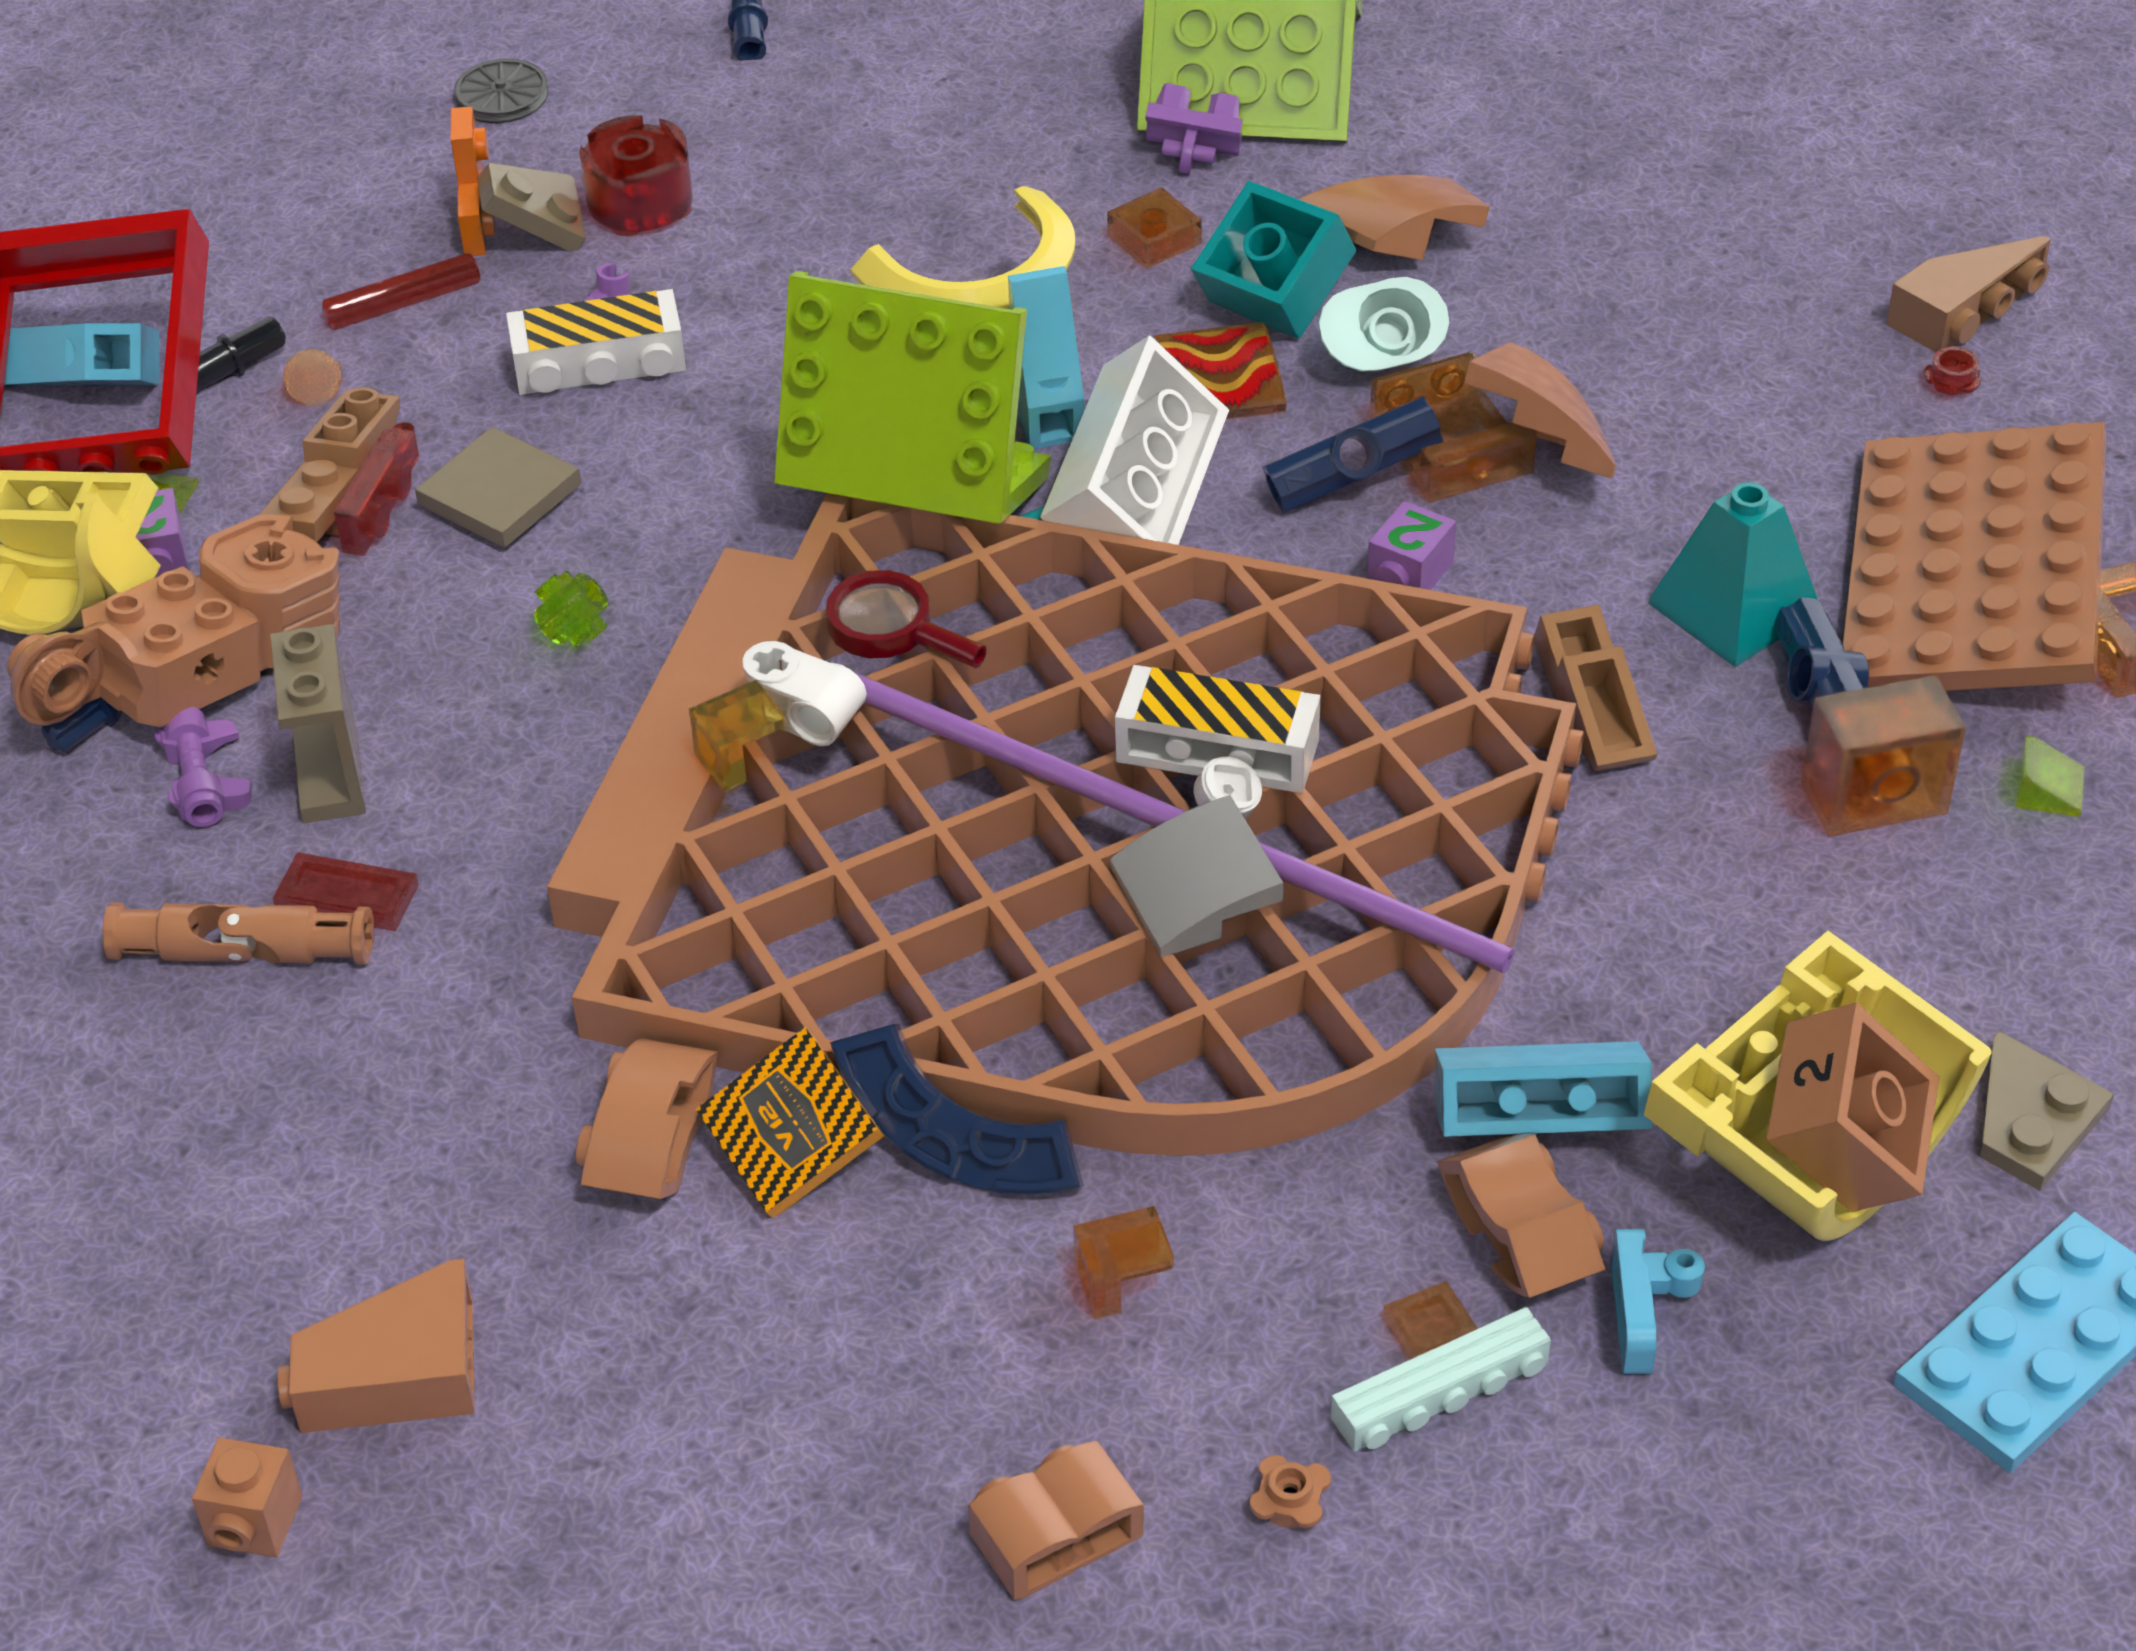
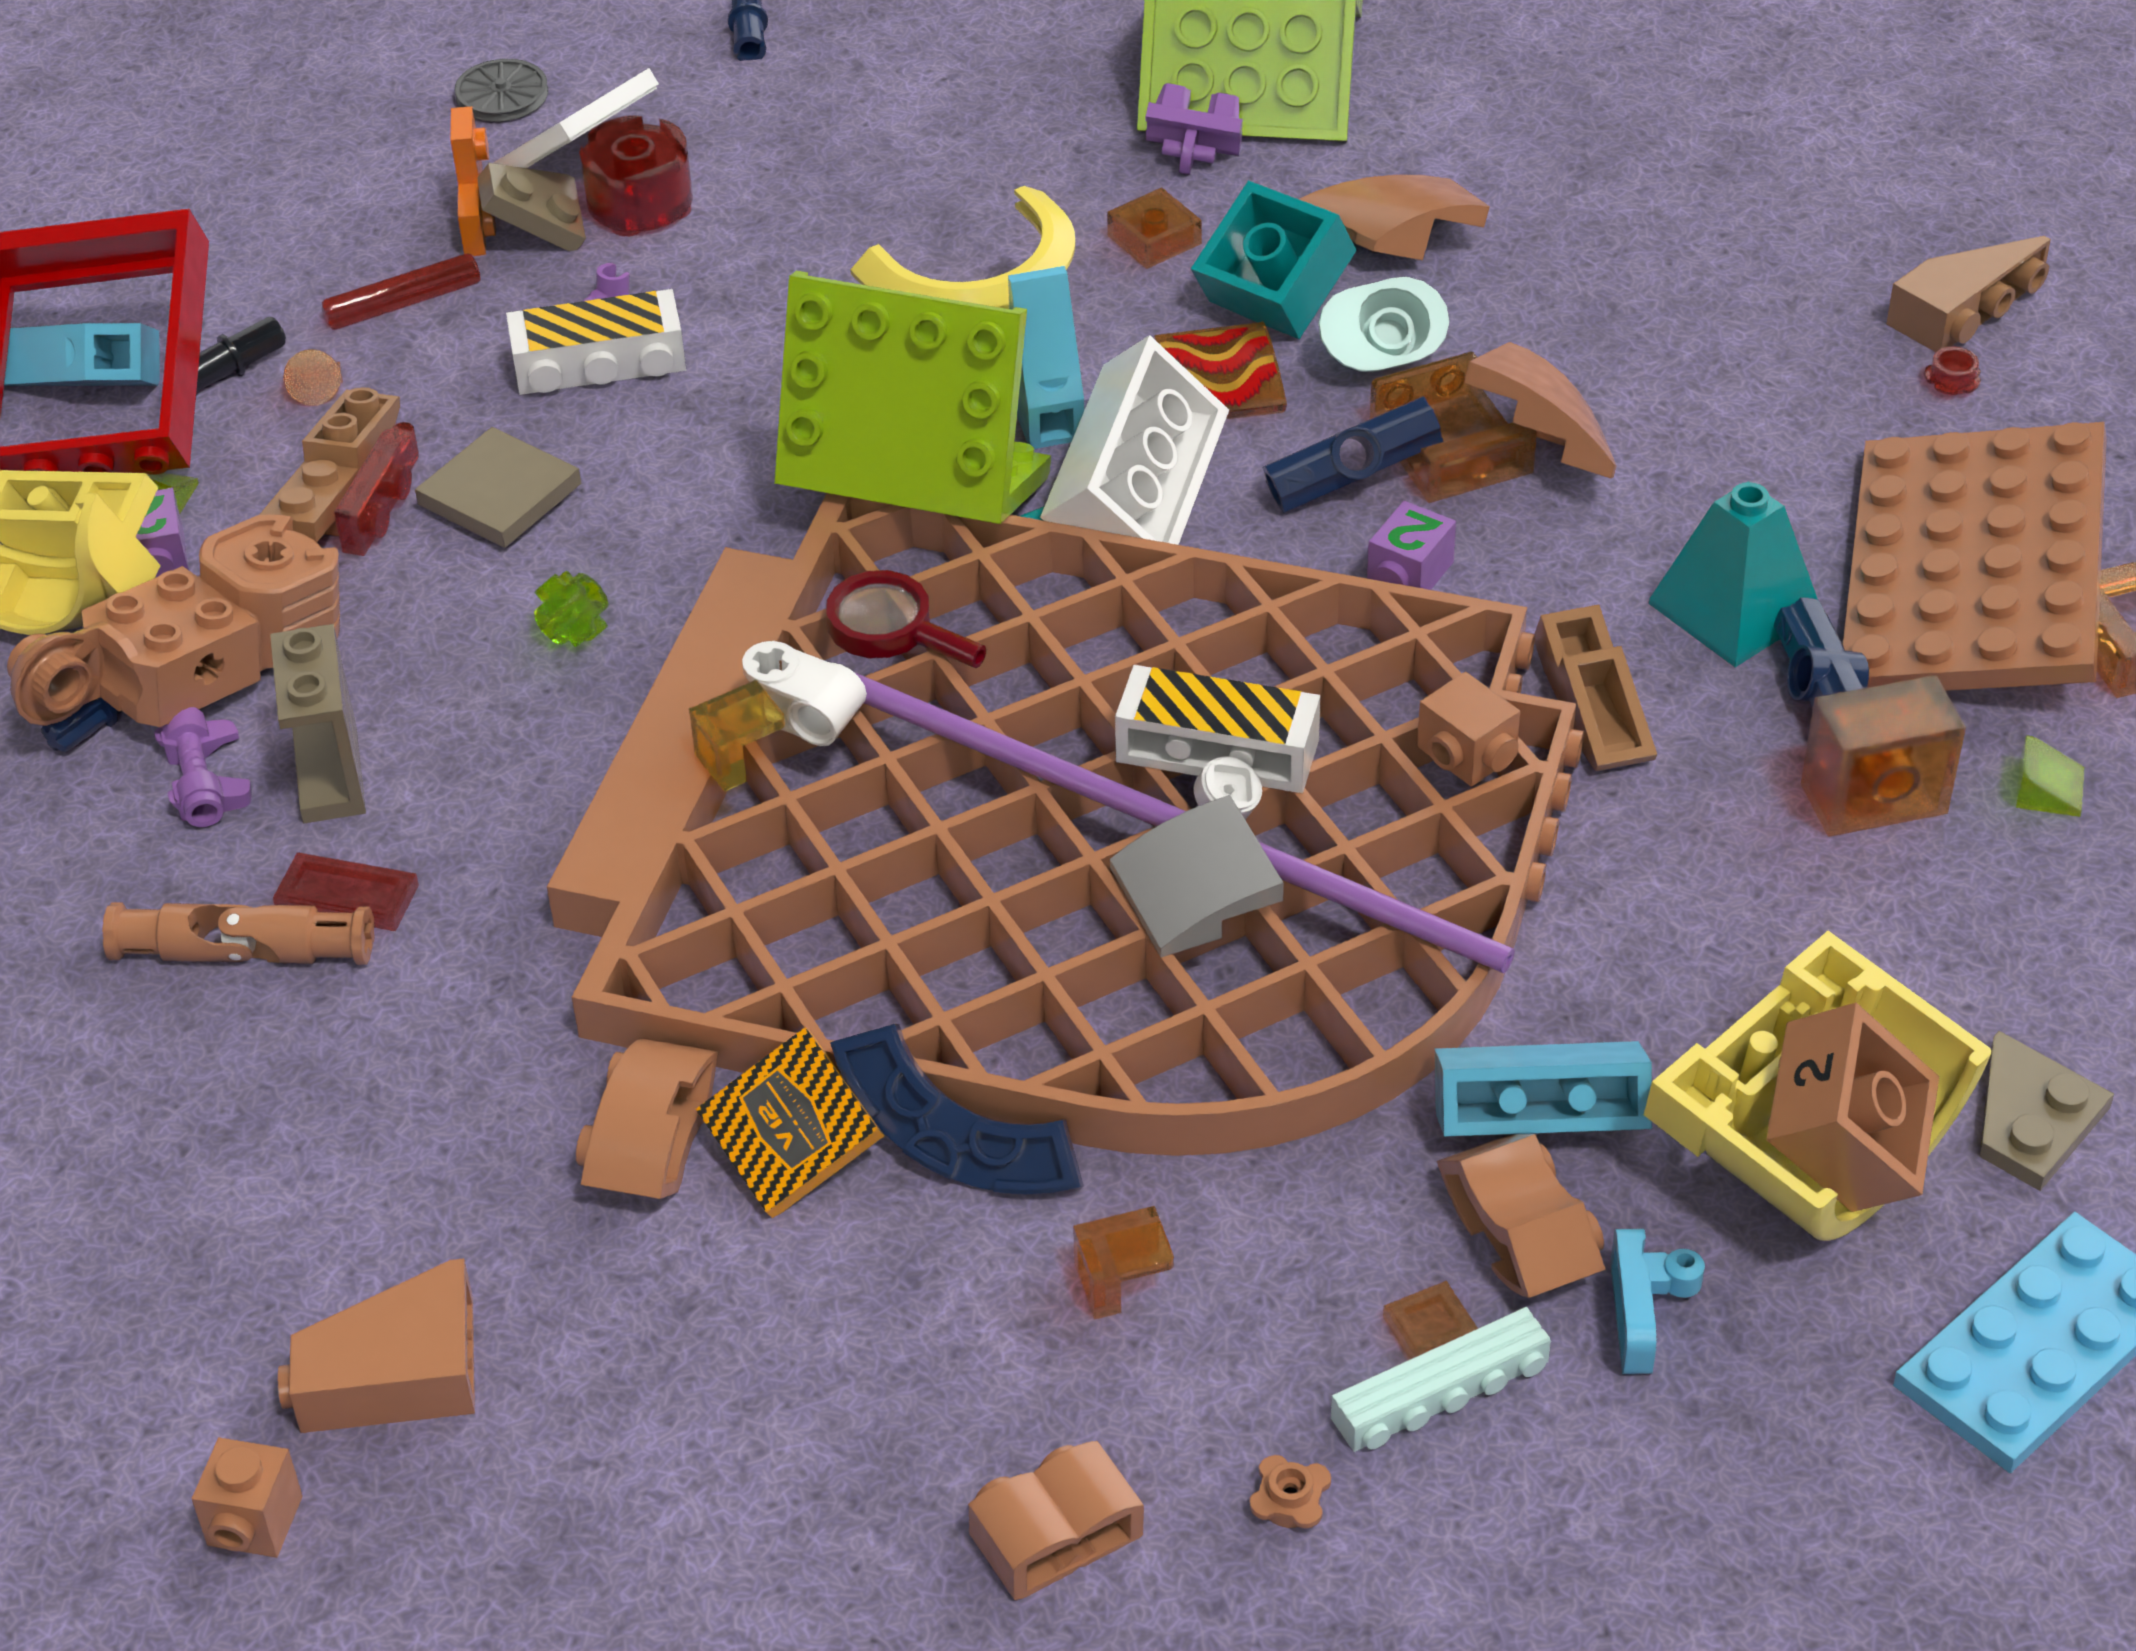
(581, 121): none -> white tile
(1468, 729): none -> nougat brick

